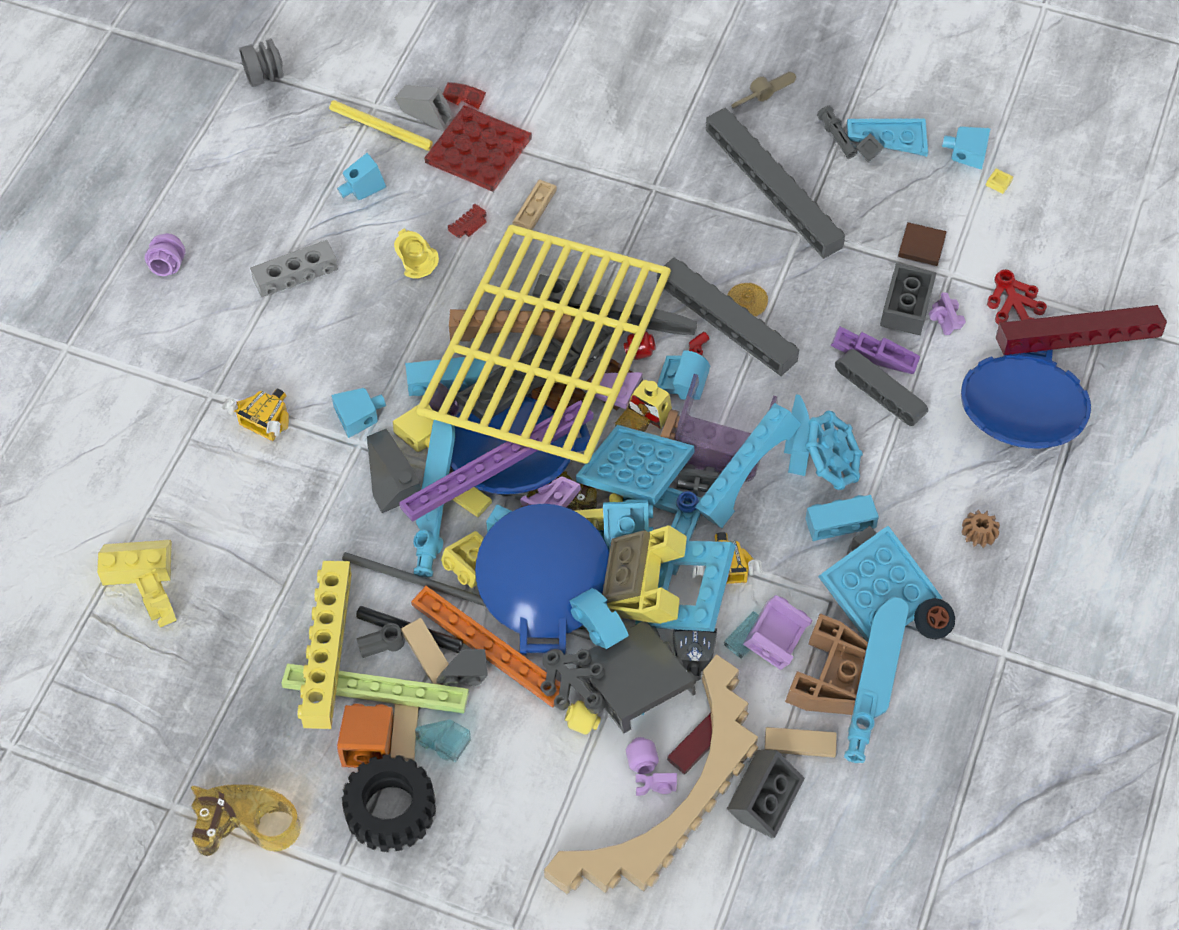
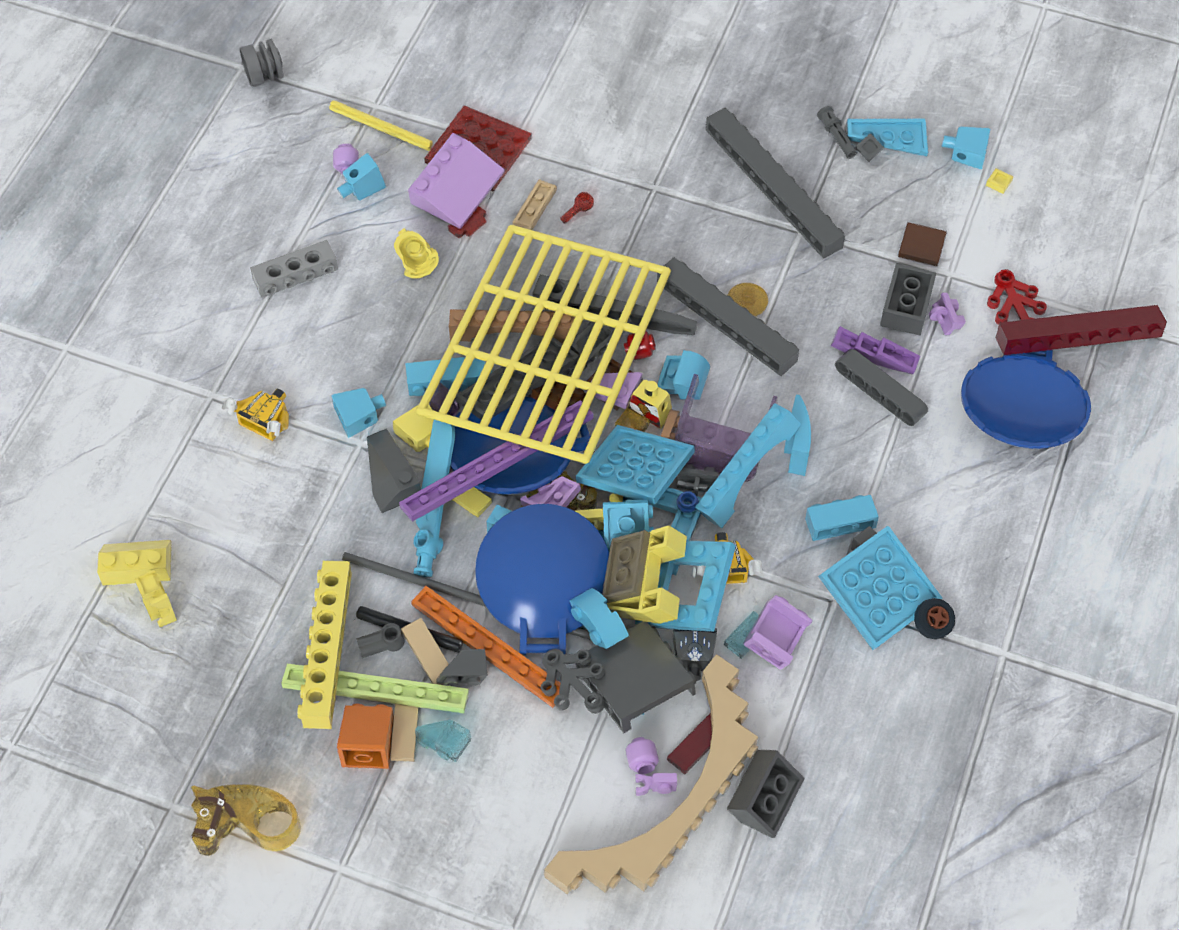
(165, 254): lavender piece -> none
(344, 157): none -> lavender head
(385, 774): black tyre -> none
(425, 105): light grey slope -> none
(455, 181): none -> lavender slope
(460, 92): clear red slope -> none
(462, 557): light yellow plate -> none
(580, 719): light yellow head -> none
(582, 202): none -> clear red plate
(695, 344): red arm -> none
(764, 89): dark tan piece -> none
(801, 742): tan tile -> none
(834, 439): medium azure plate -> none
(841, 673): medium nougat wedge -> none
(877, 674): medium azure piece -> none
(980, 528): medium nougat gear -> none

